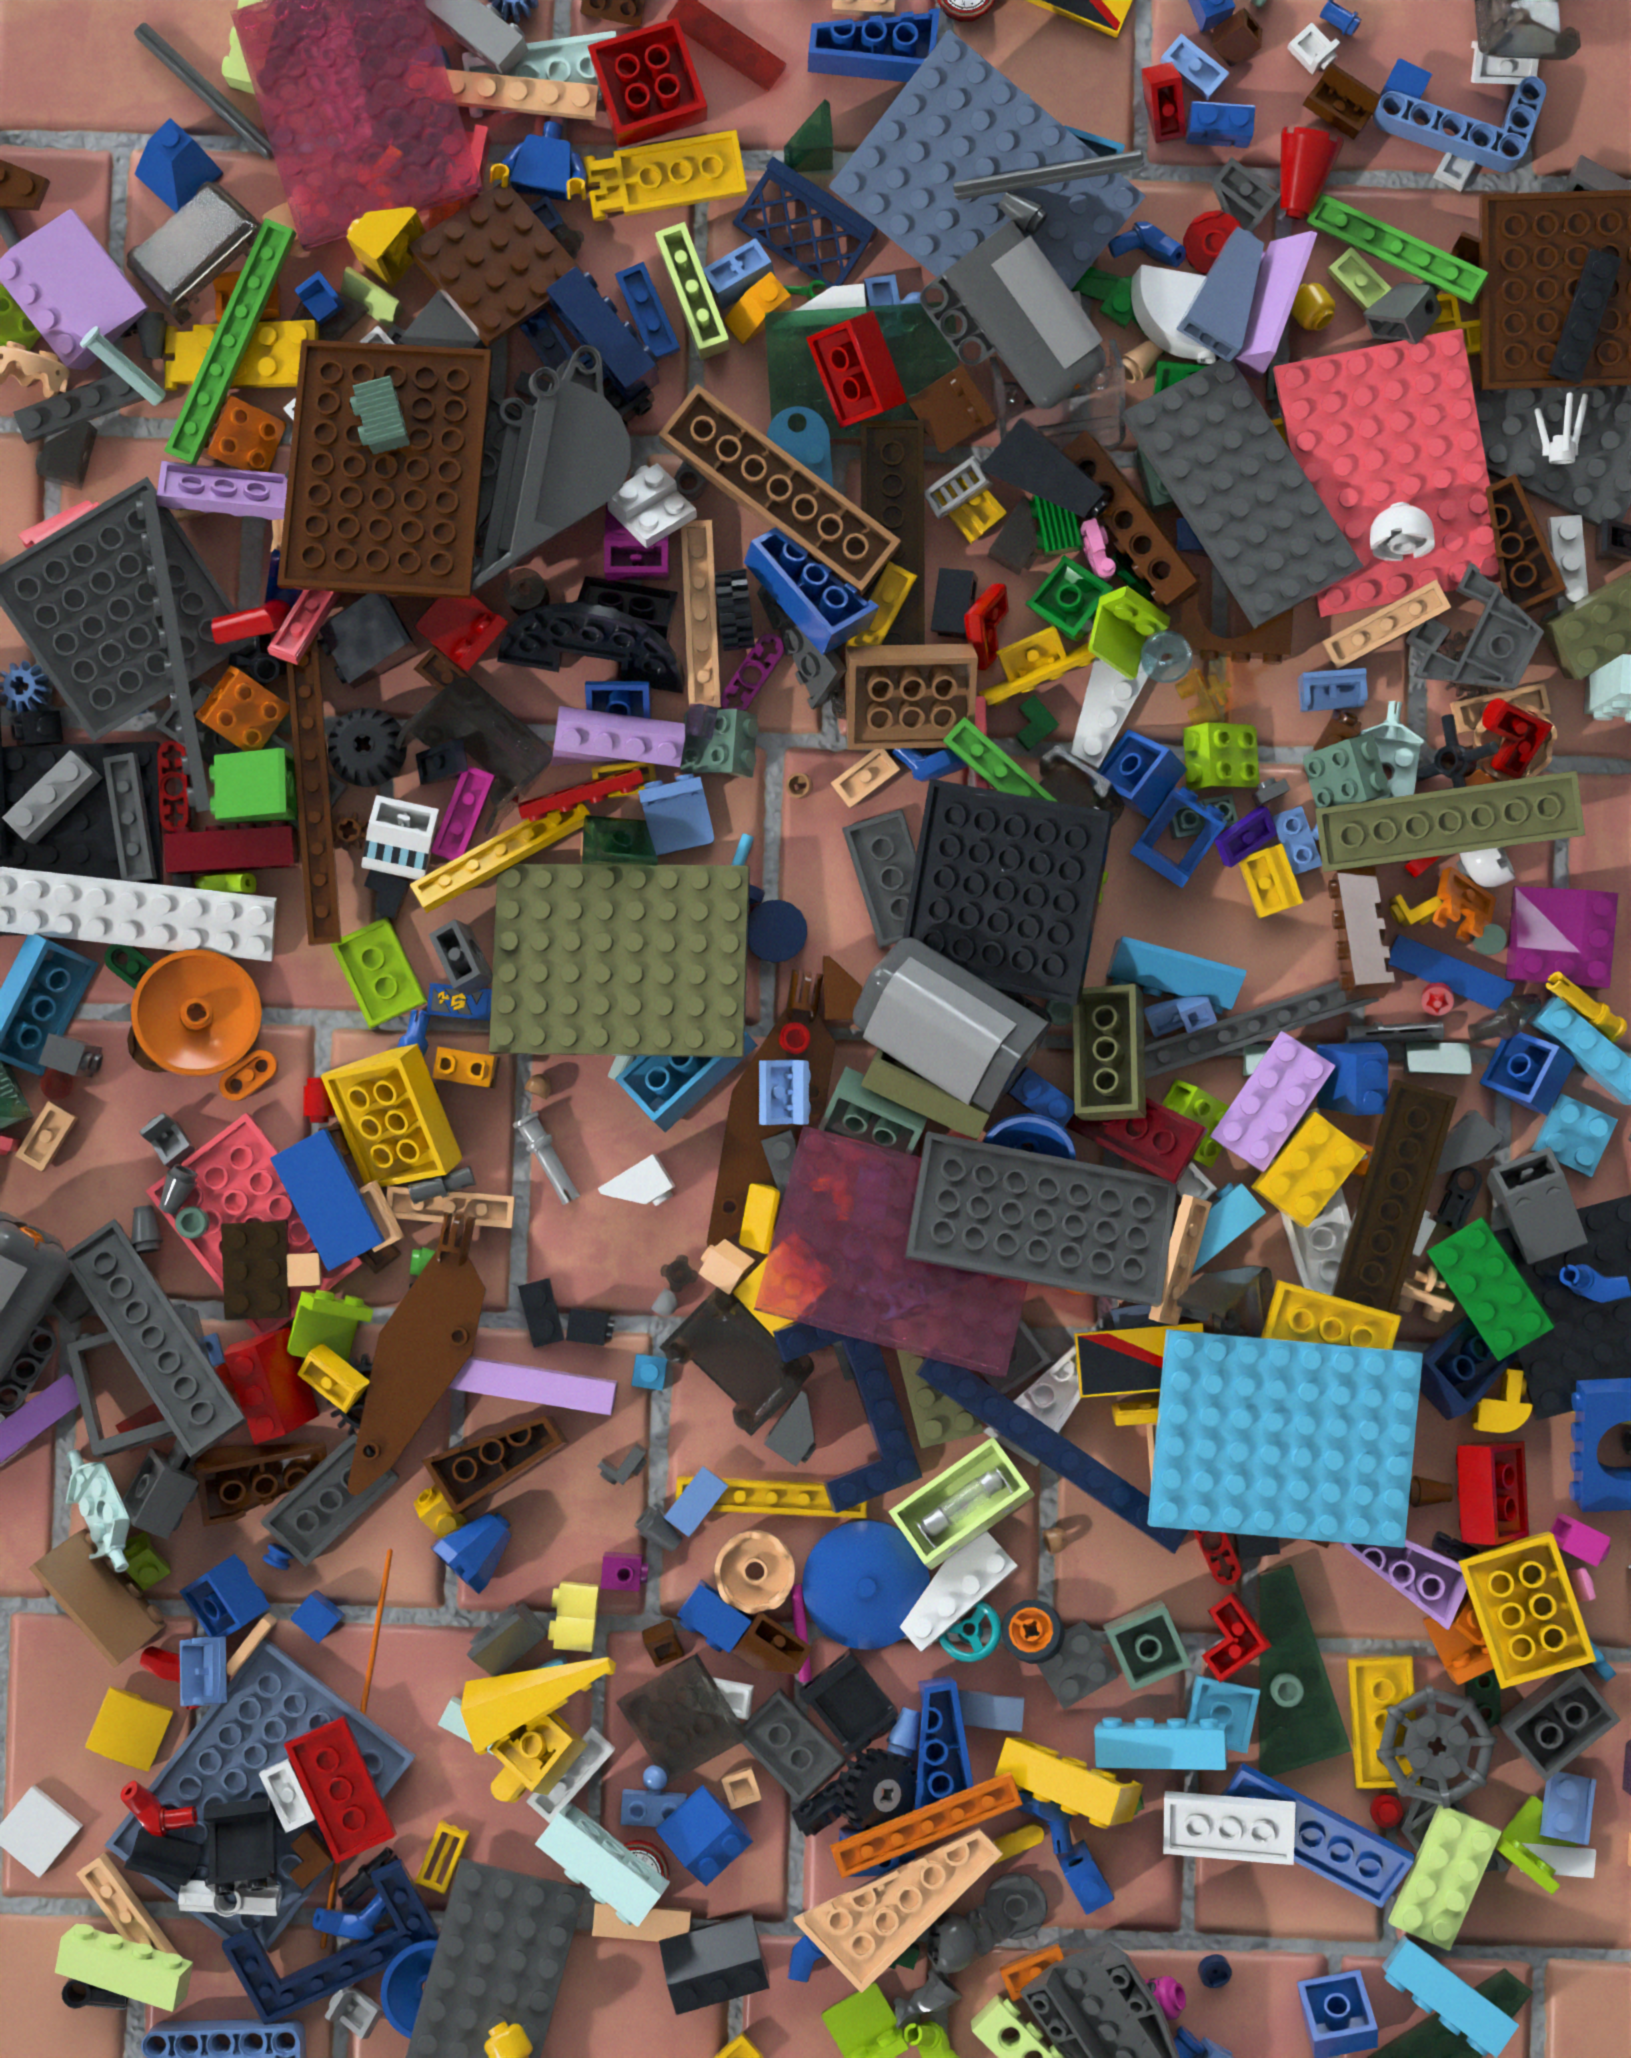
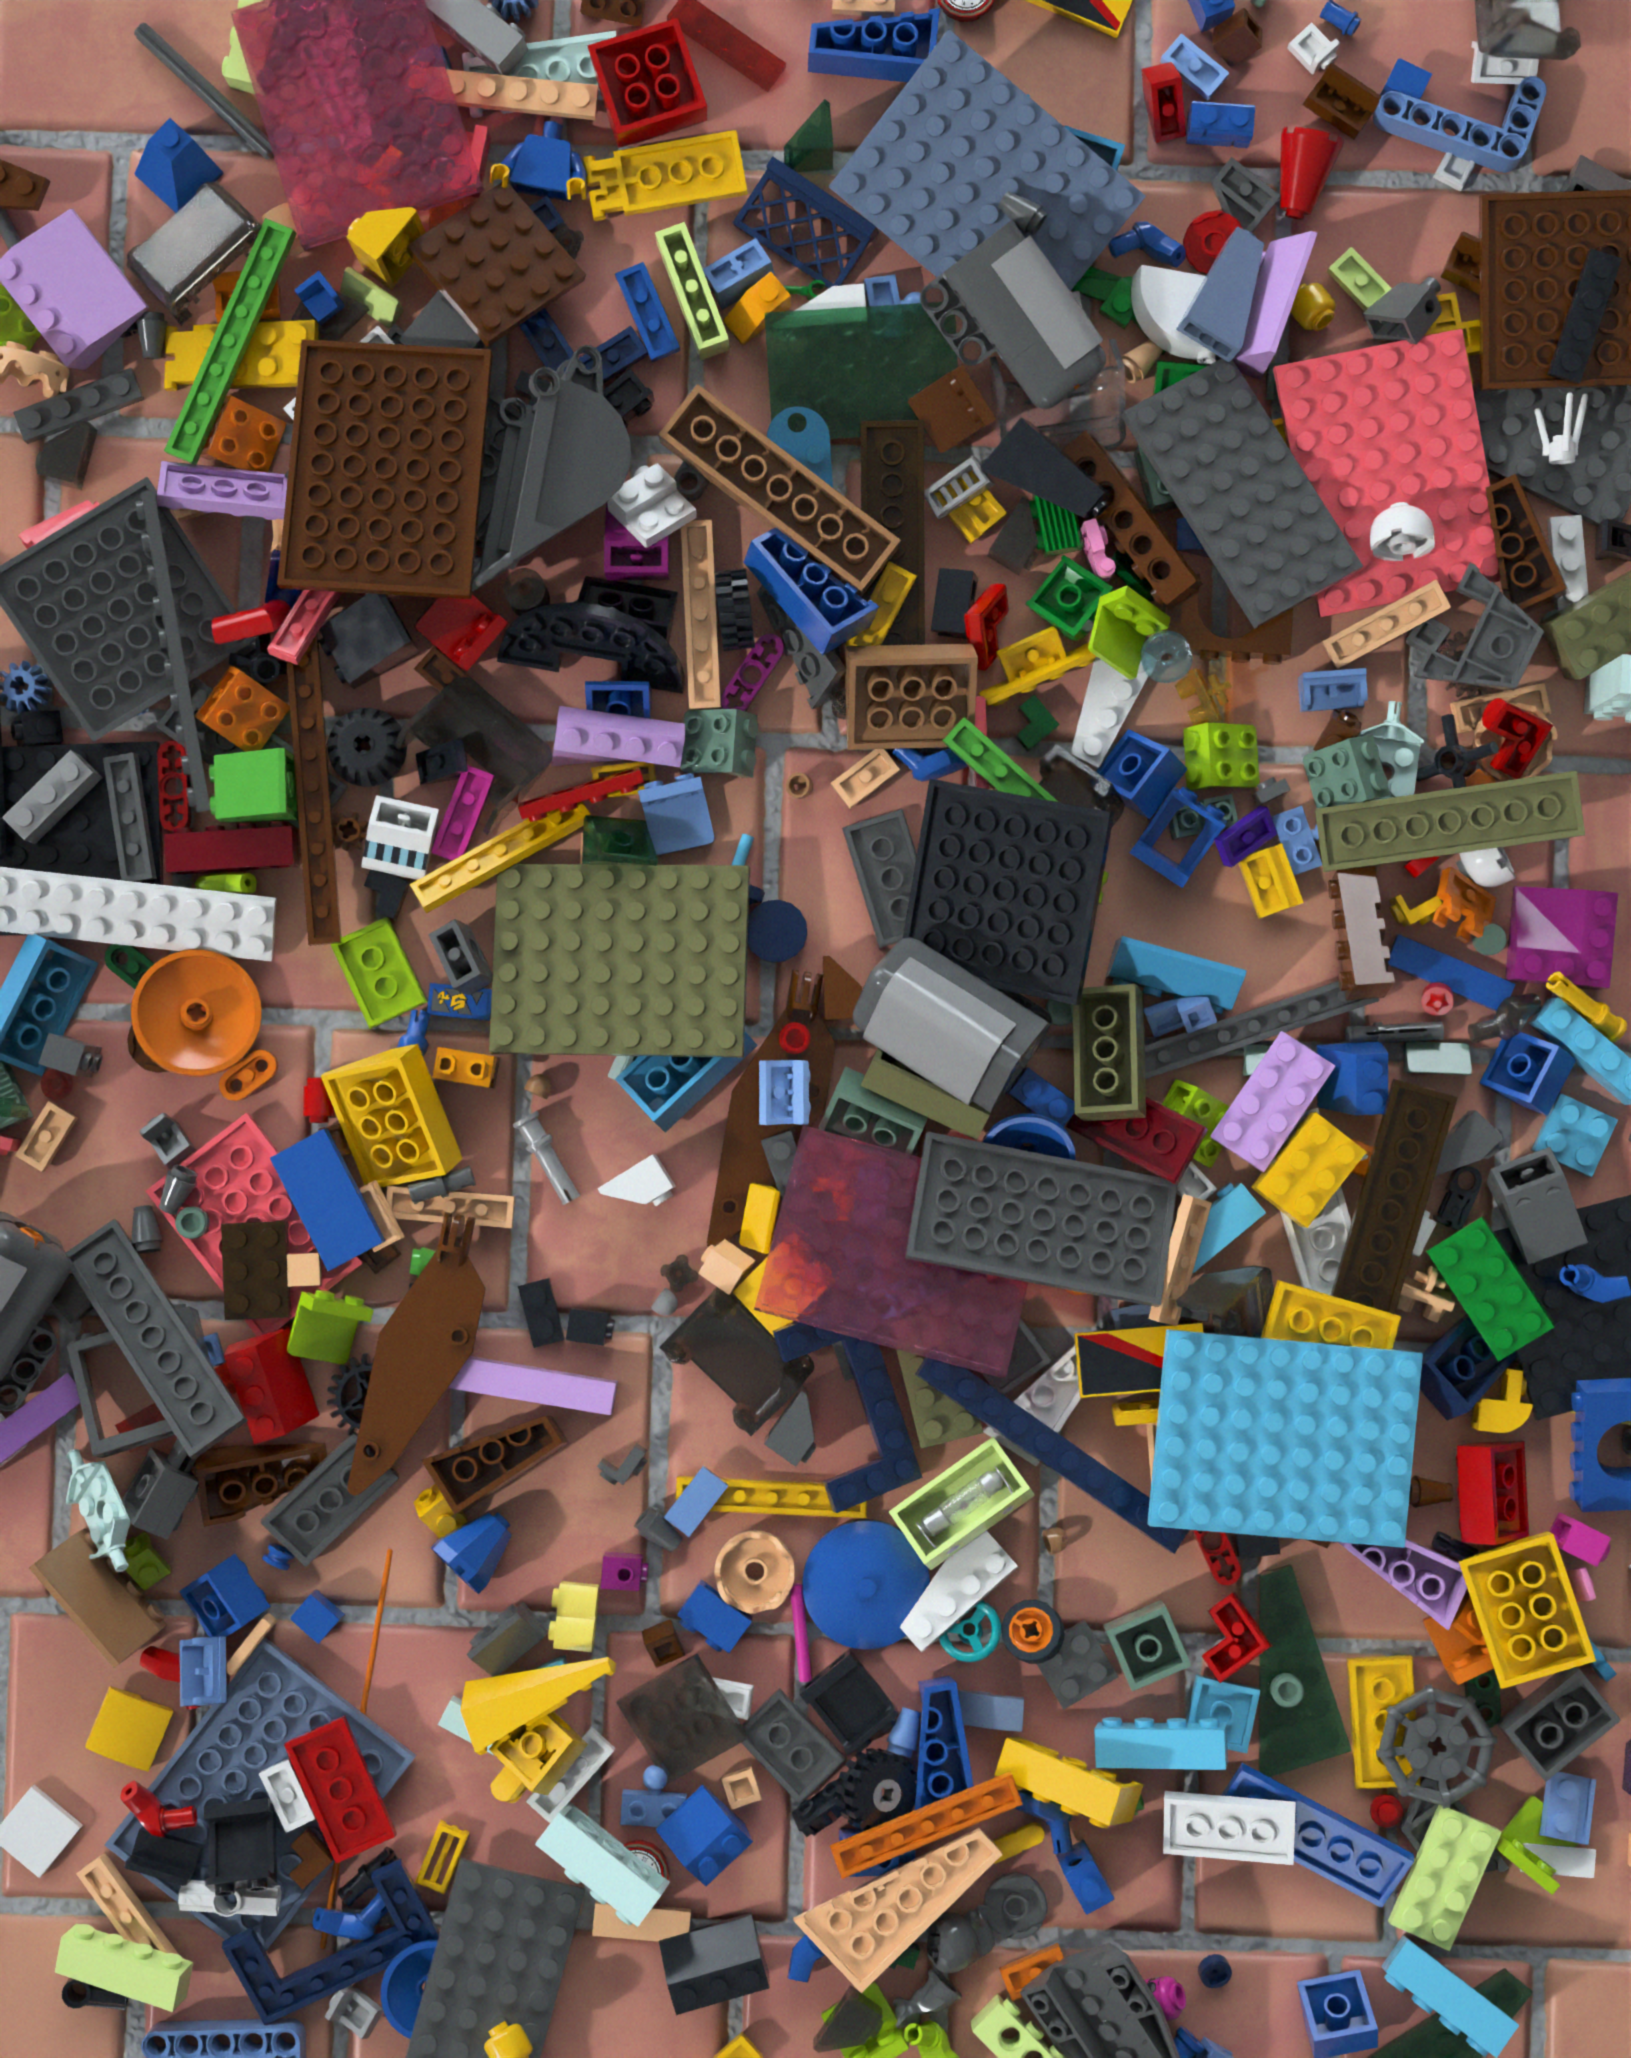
(123, 366): light aqua axle -> none
(333, 1377): yellow slope -> none
(380, 415): sand green brick -> none
(596, 324): dark blue brick -> none
(649, 1371): dark azure plate -> none
(701, 720): clear purple slope -> none
(771, 1647): reddish brown slope -> none
(849, 2023): none -> clear smoke slope
(856, 369): red slope -> none
(1048, 175): dark grey axle -> none
(1398, 248): bright green plate -> none

